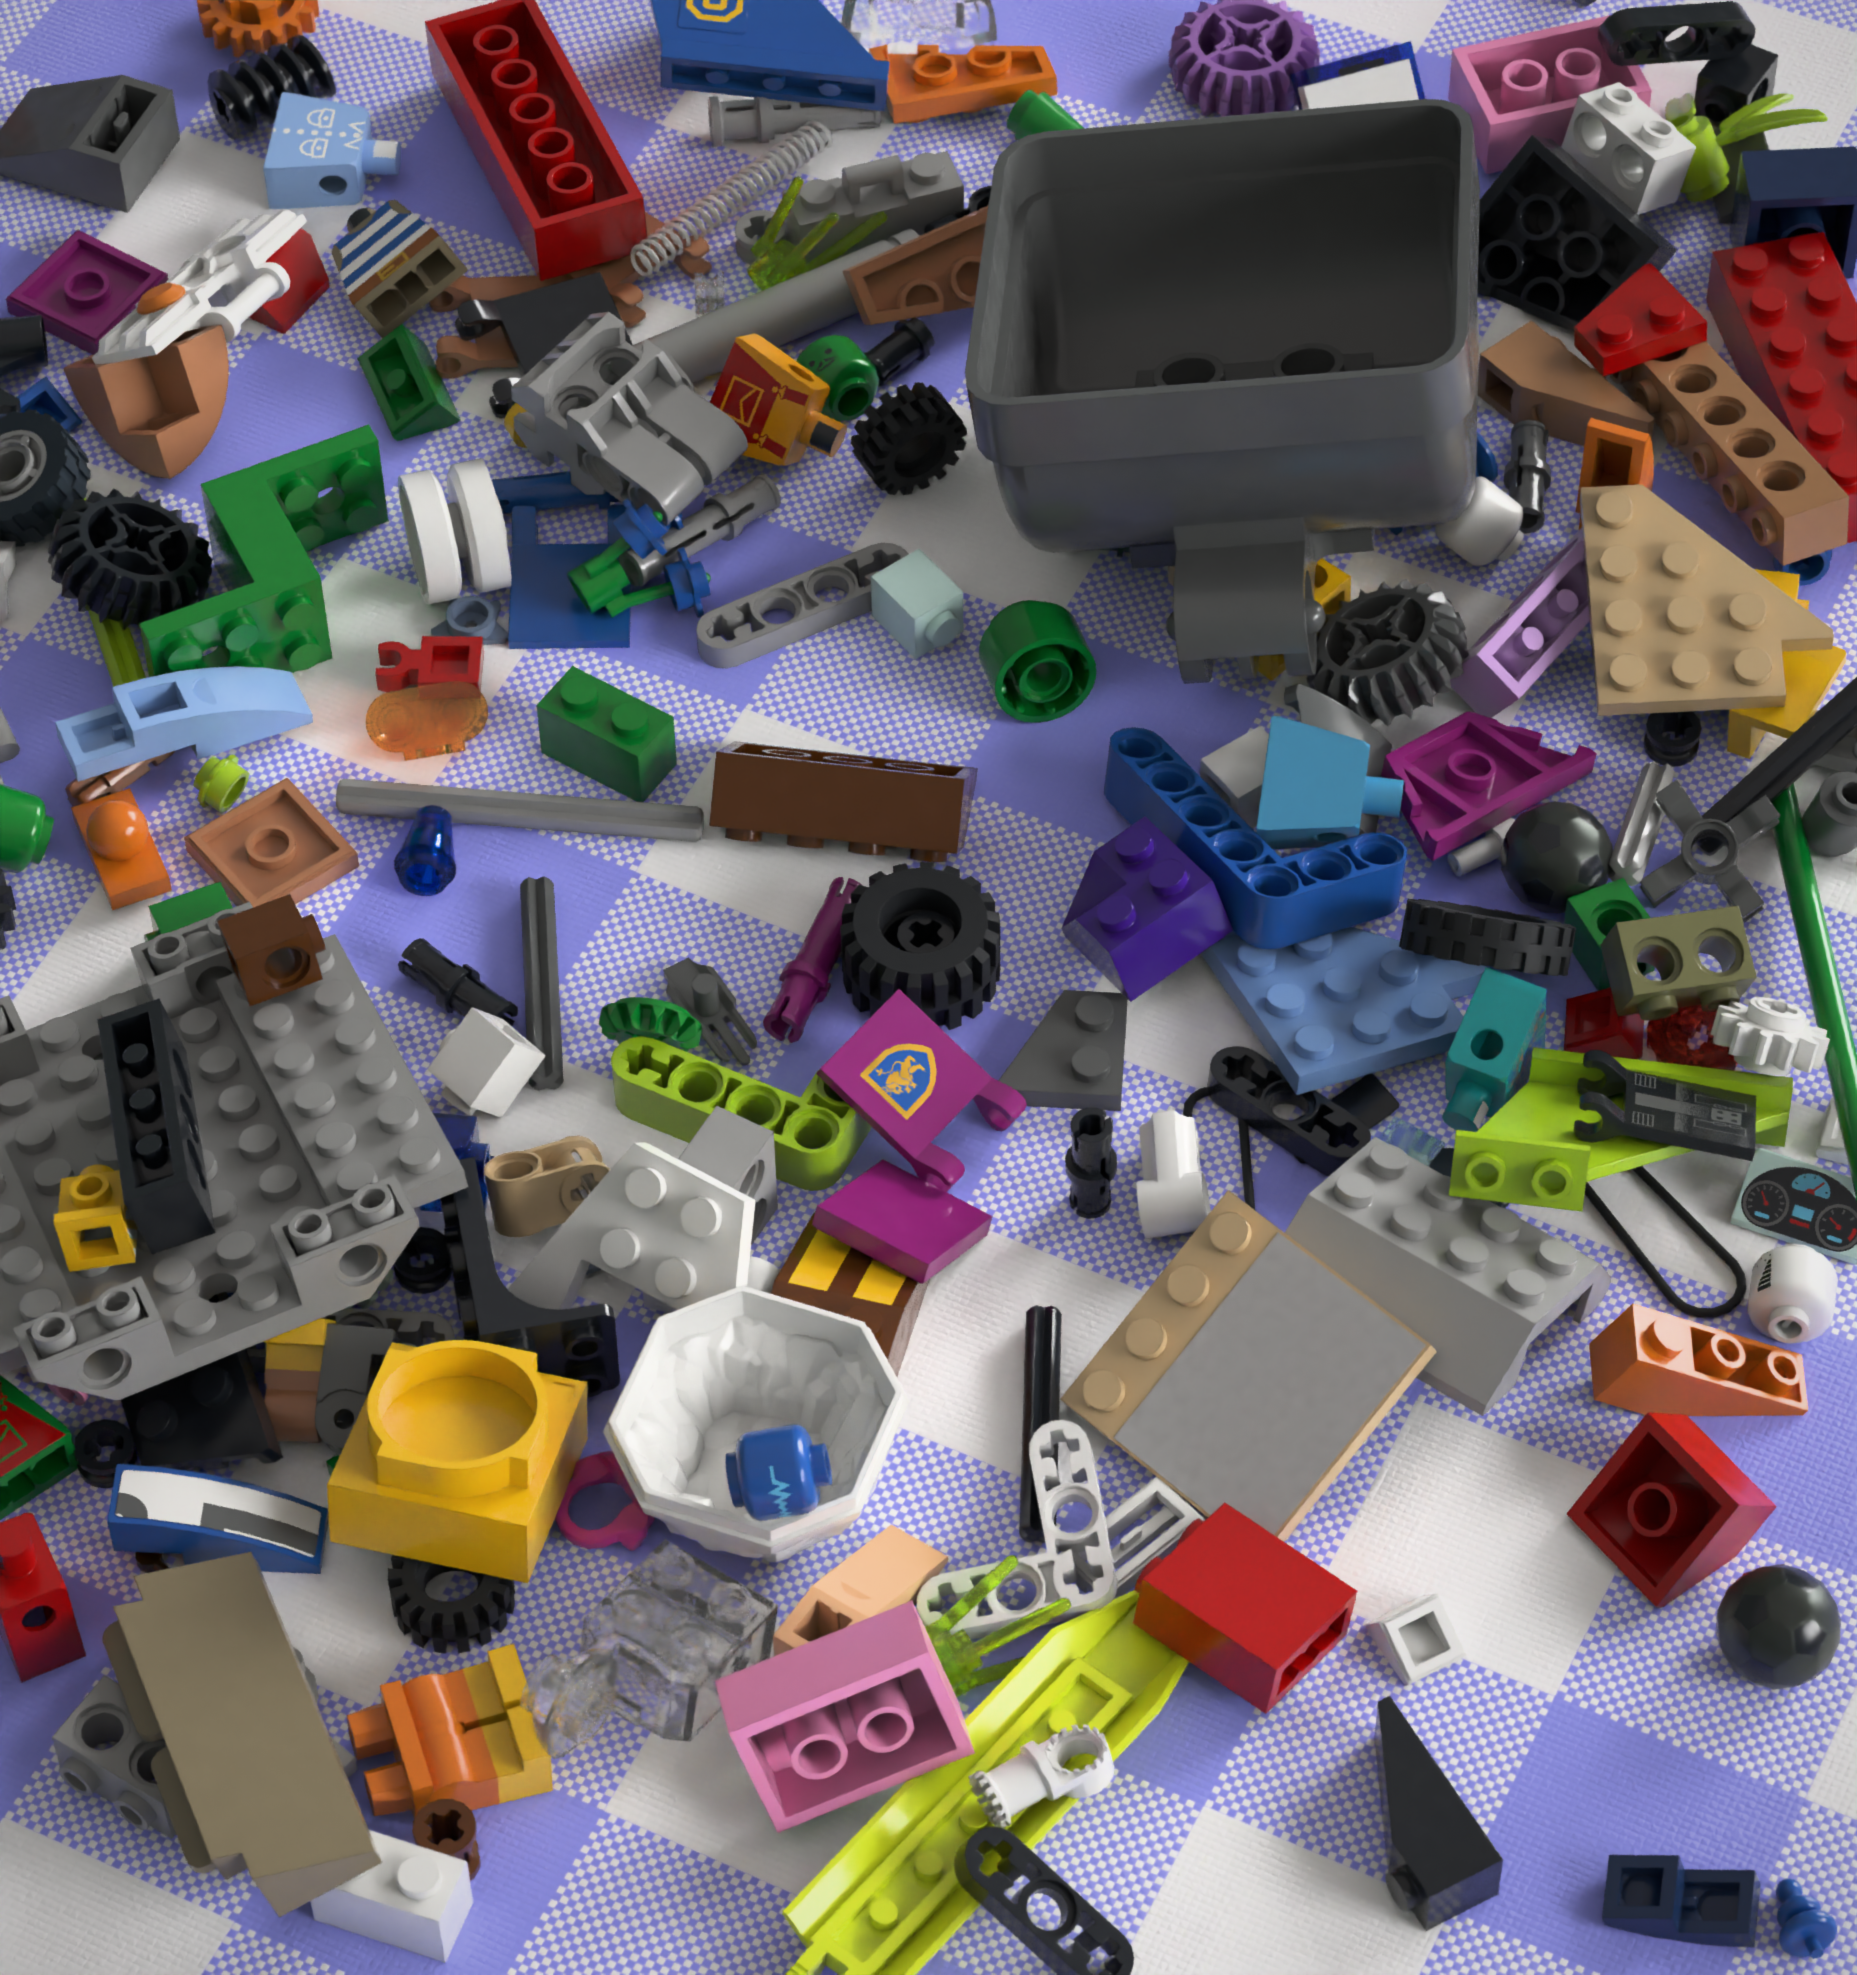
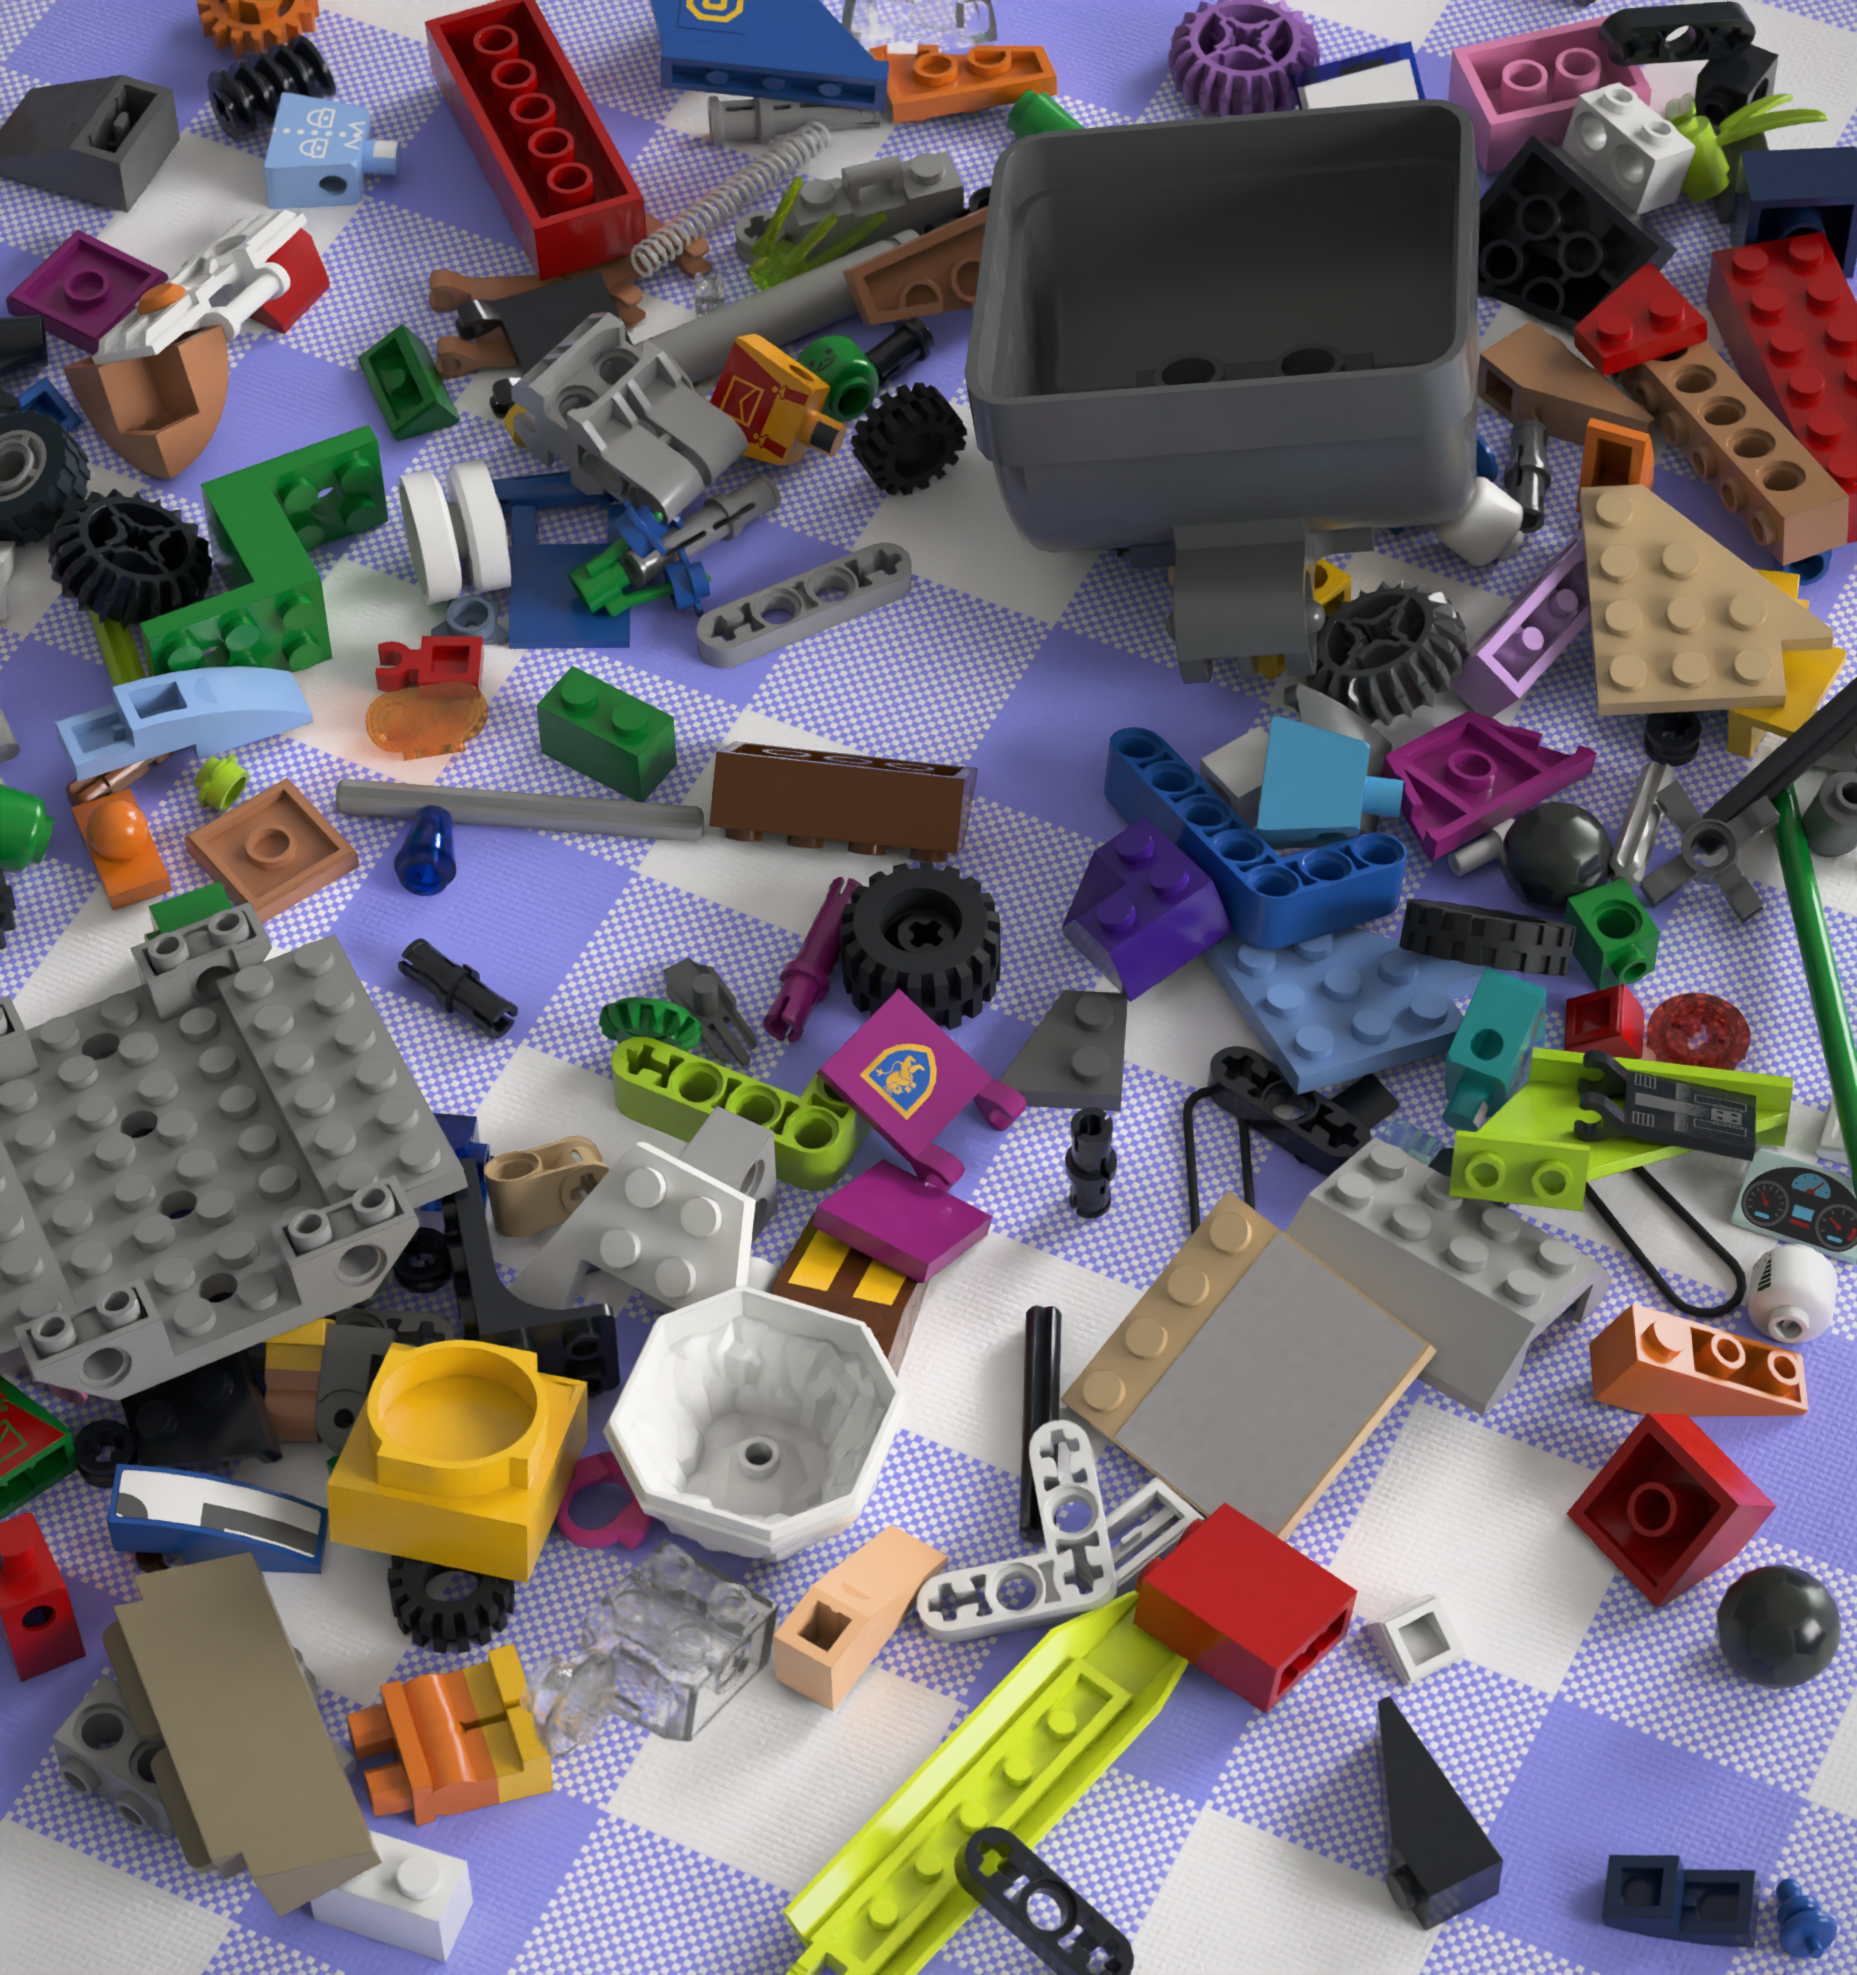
(90, 1203): yellow brick -> none
(155, 1126): black brick -> none
(272, 949): reddish brown brick -> none
(393, 264): torso -> none
(448, 1829): reddish brown bush -> none
(484, 1064): white brick -> none
(541, 979): dark grey axle -> none
(777, 1472): blue head -> none
(844, 1717): bright pink brick -> none
(917, 604): light aqua brick -> none
(962, 1656): clear neon green plant -> none
(1037, 661): green piece -> none
(1039, 1774): white connector -> none
(1173, 1187): white piece -> none
(1673, 949): olive brick -> none
(1770, 1036): white gear -> none

